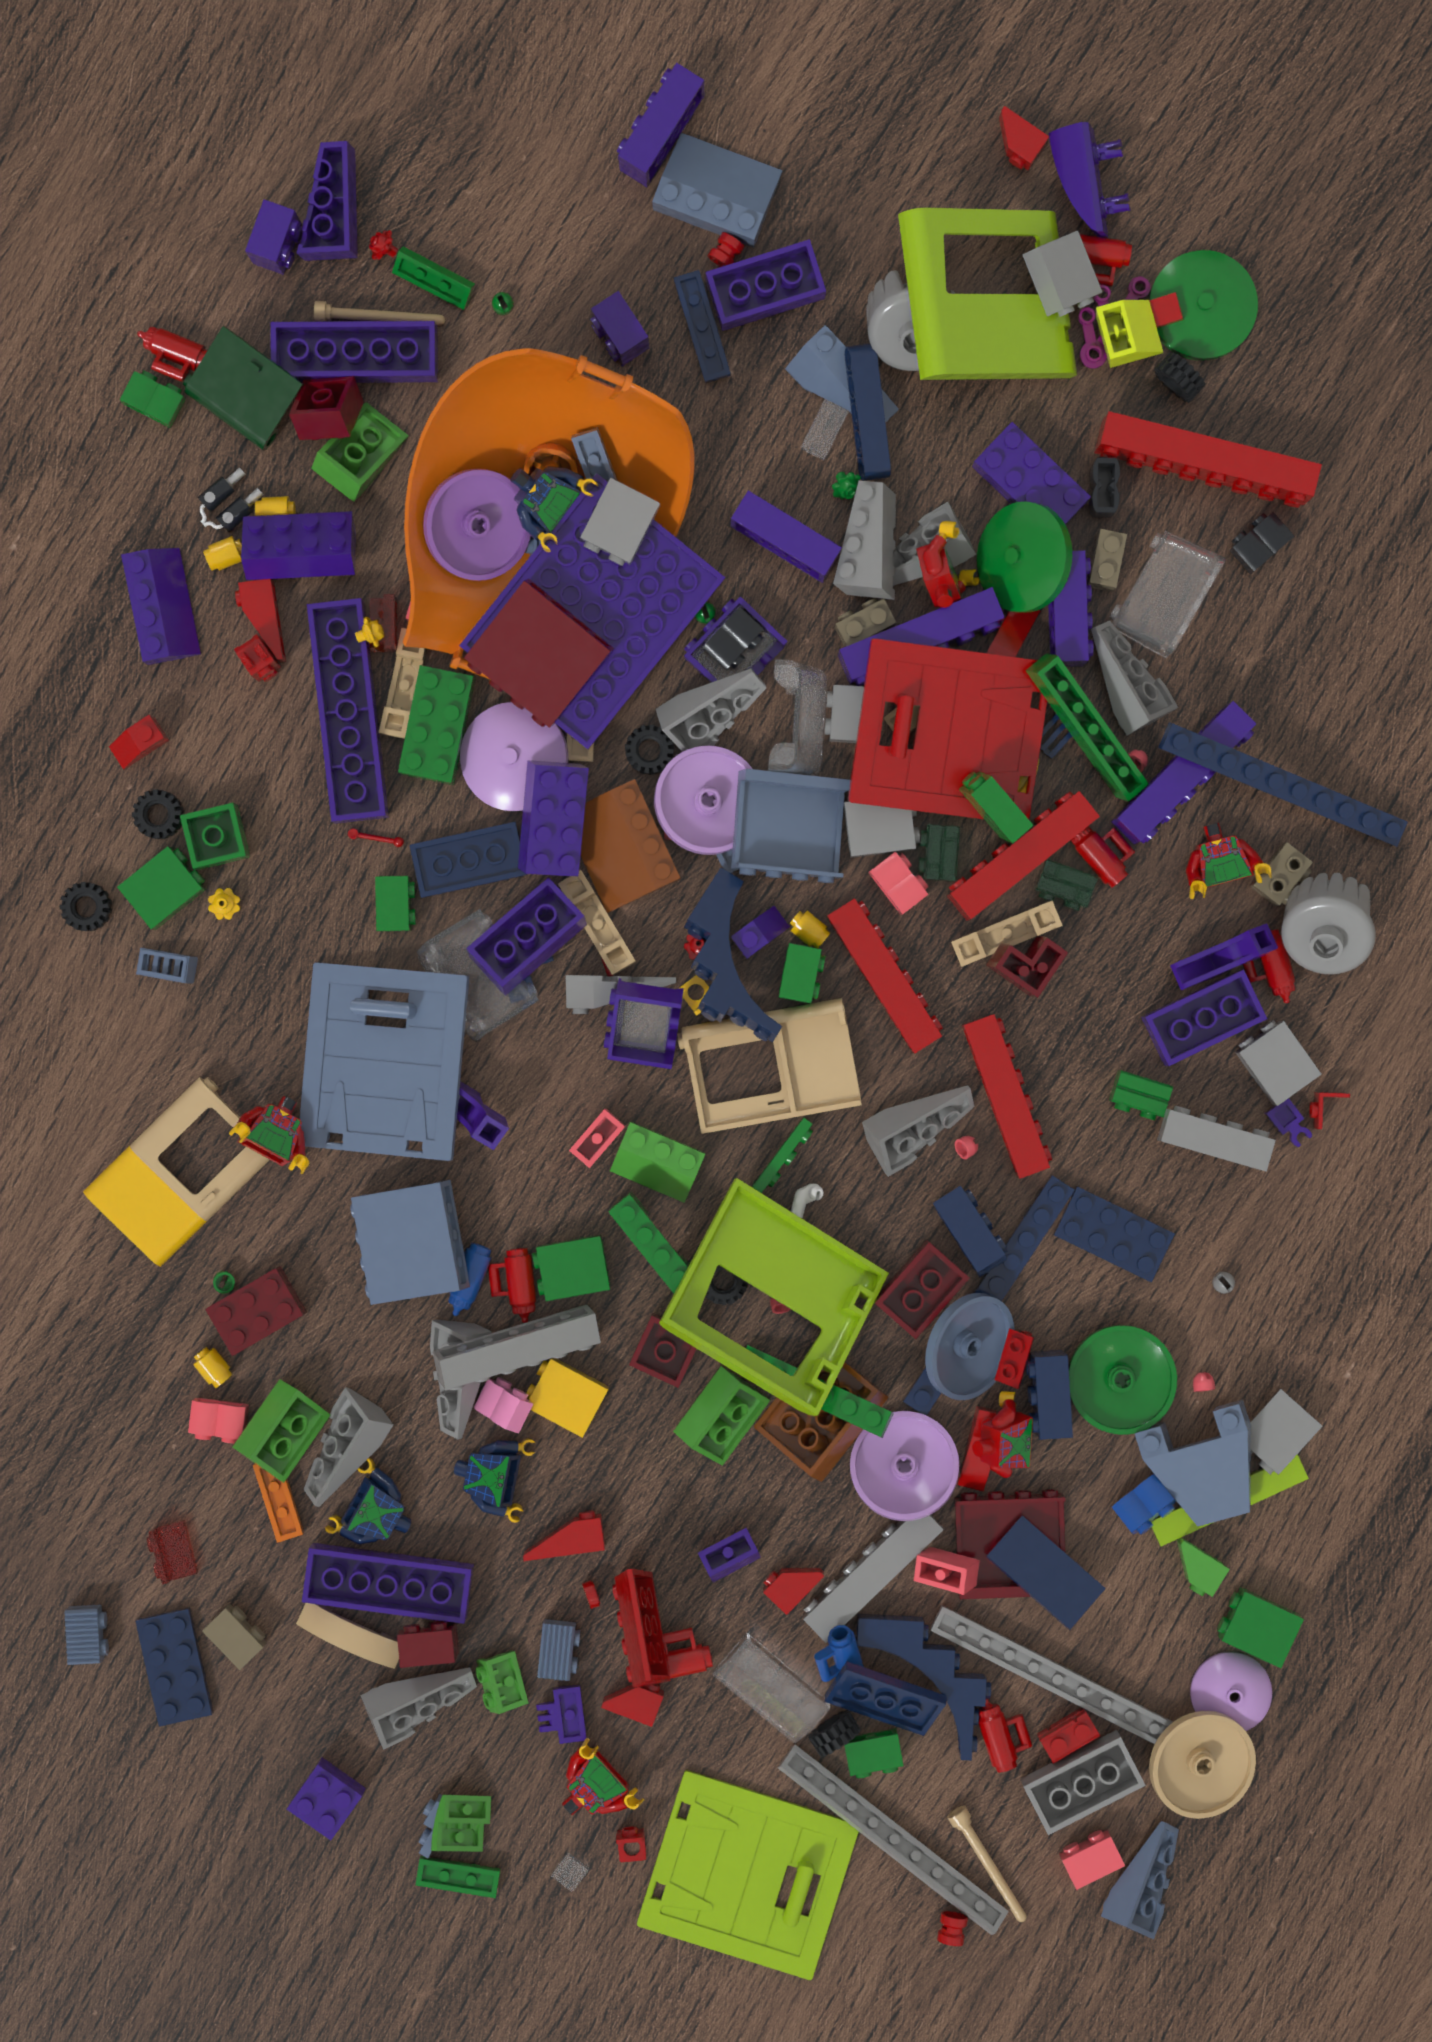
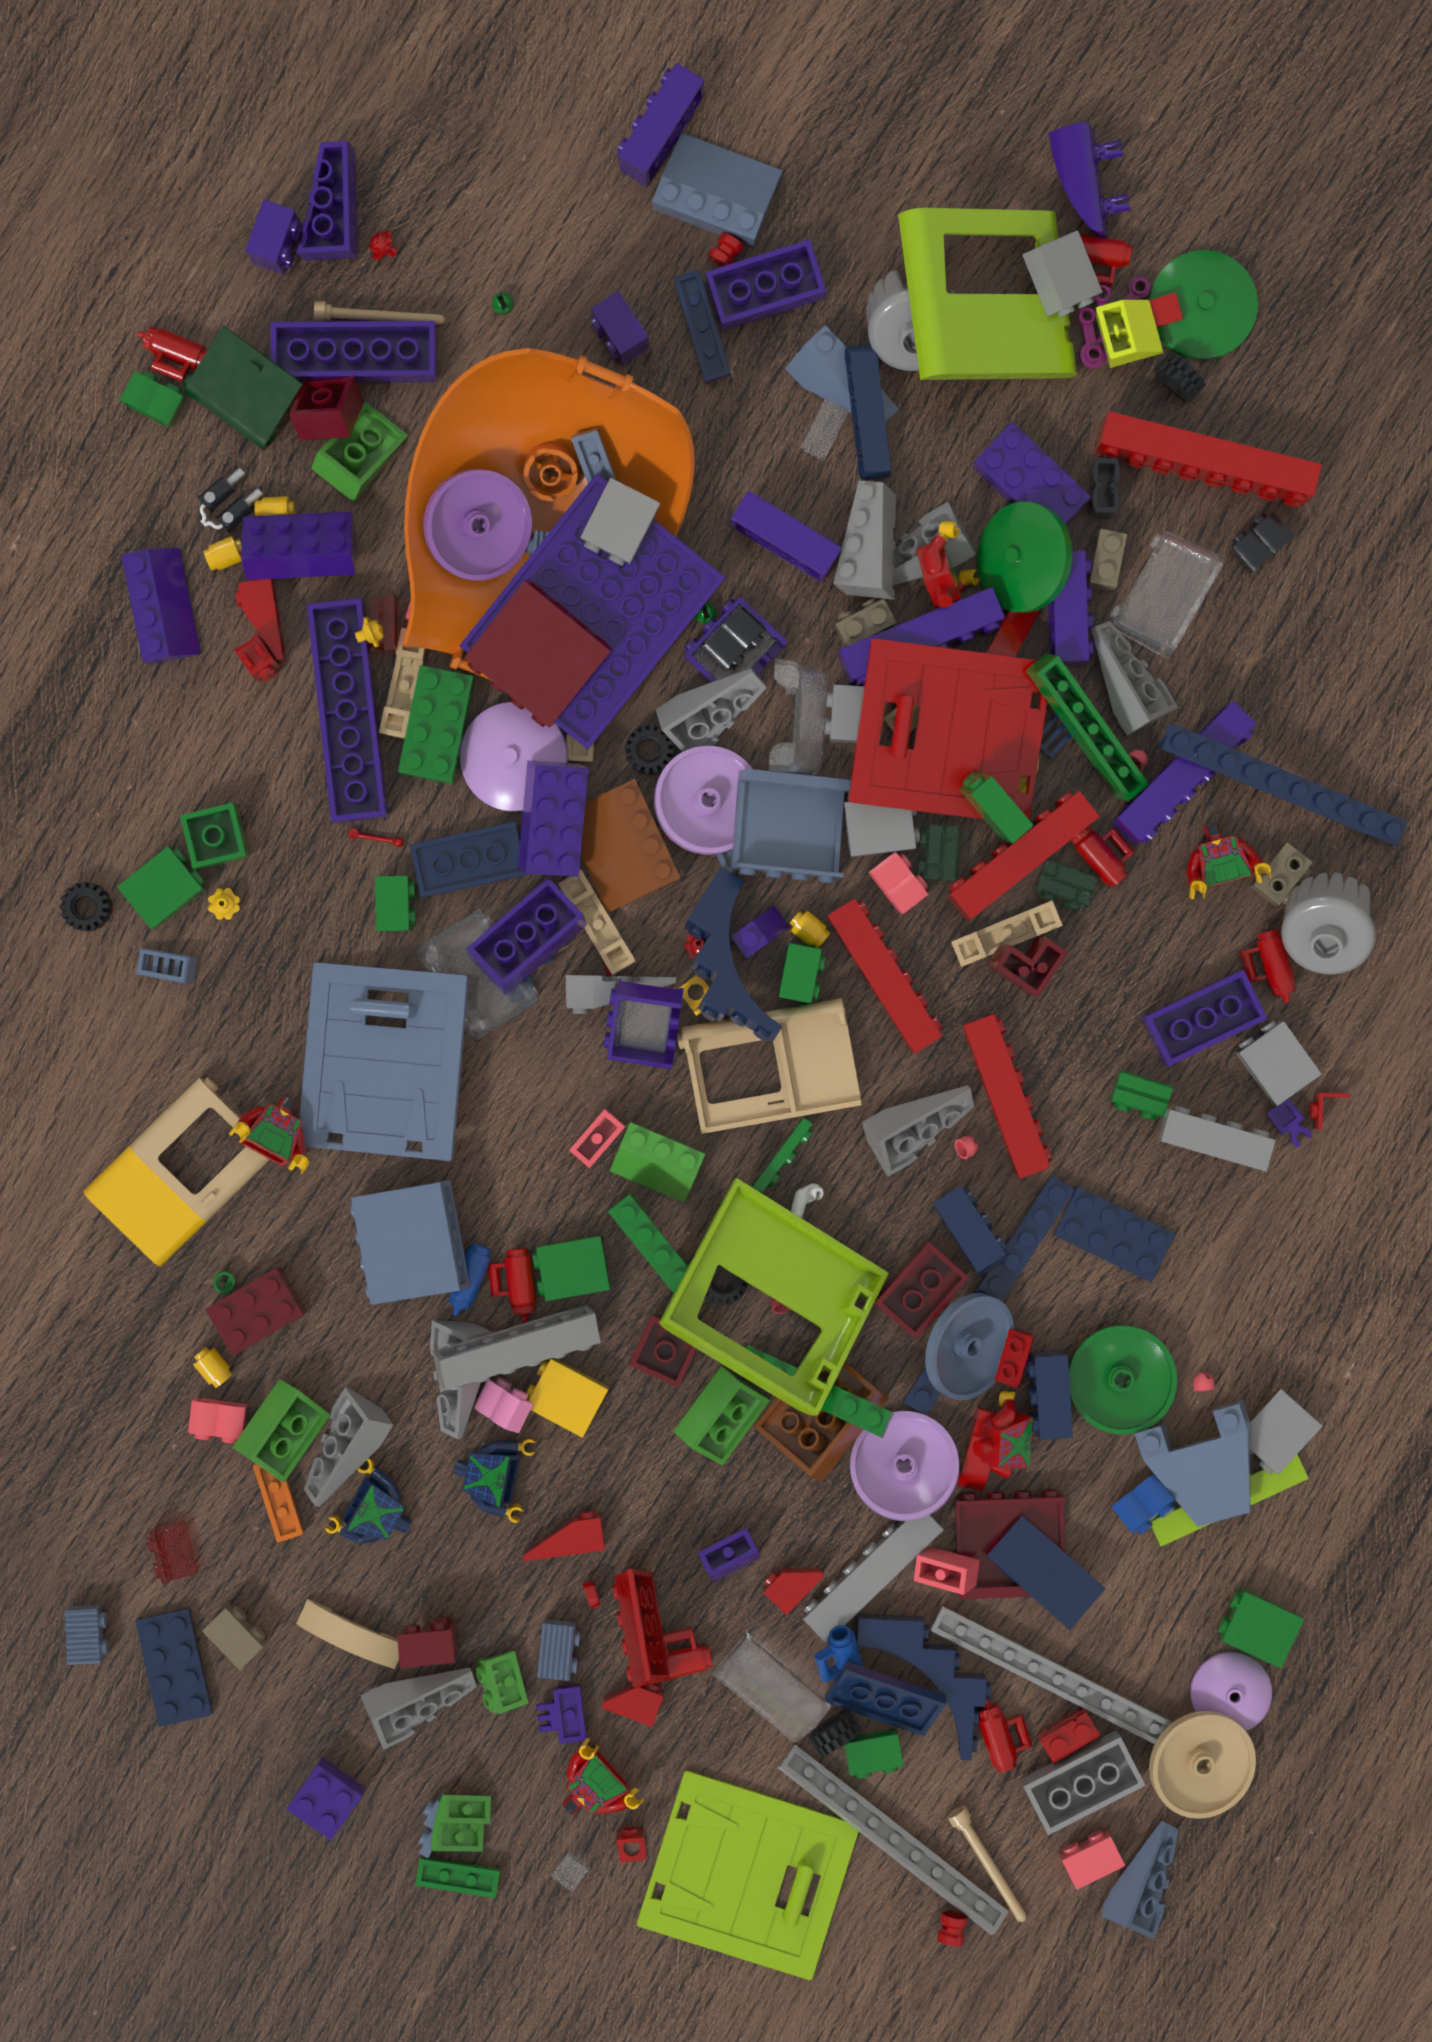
(138, 741): red slope -> none
(141, 814): black tyre -> none
(387, 1583): dark purple brick -> none
(433, 278): green plate -> none
(480, 1120): dark purple arch -> none
(546, 498): torso -> none
(845, 485): green plant -> none
(1021, 139): red slope -> none
(1201, 1569): bright green slope -> none
(1218, 1286): light grey hinge -> none
(1224, 957): dark purple arch -> none

